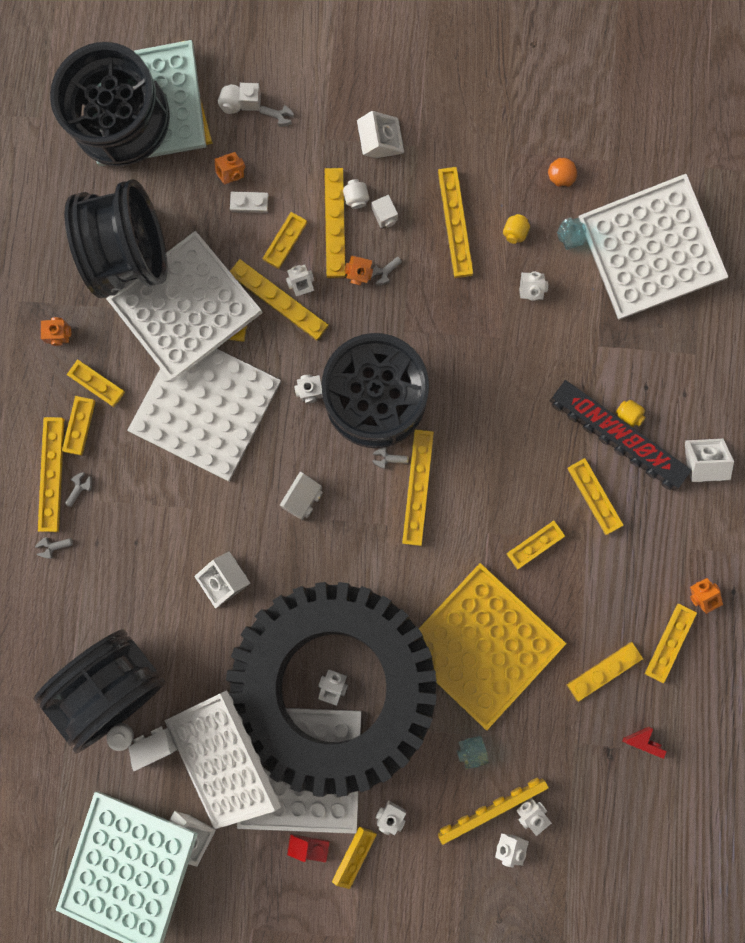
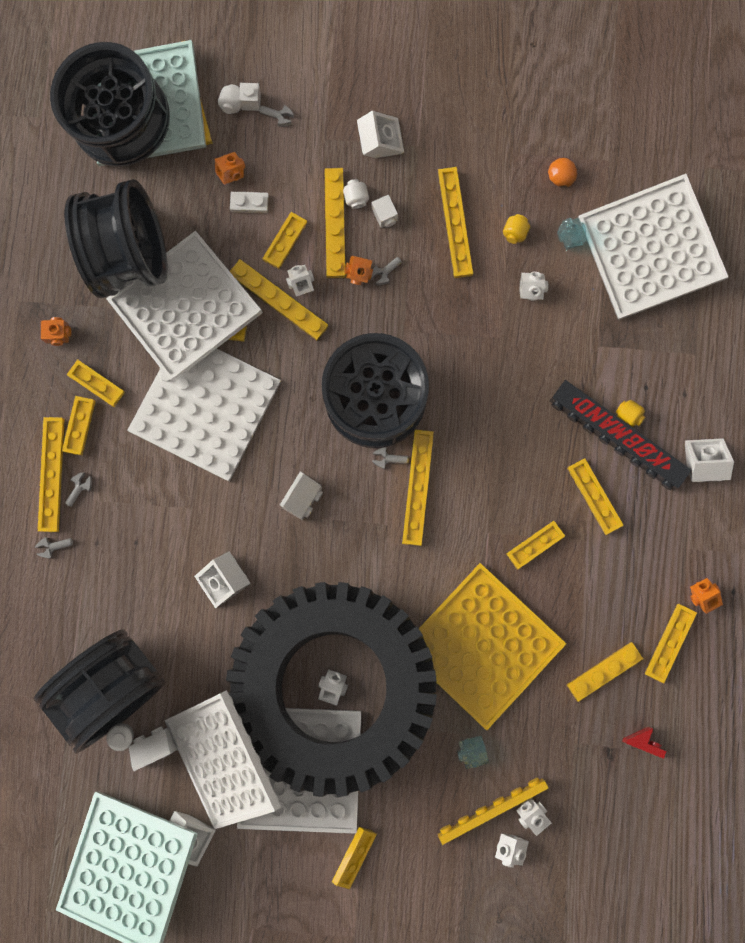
(308, 848): red slope -> none
(311, 395): white brick -> none
(390, 811): white brick -> none

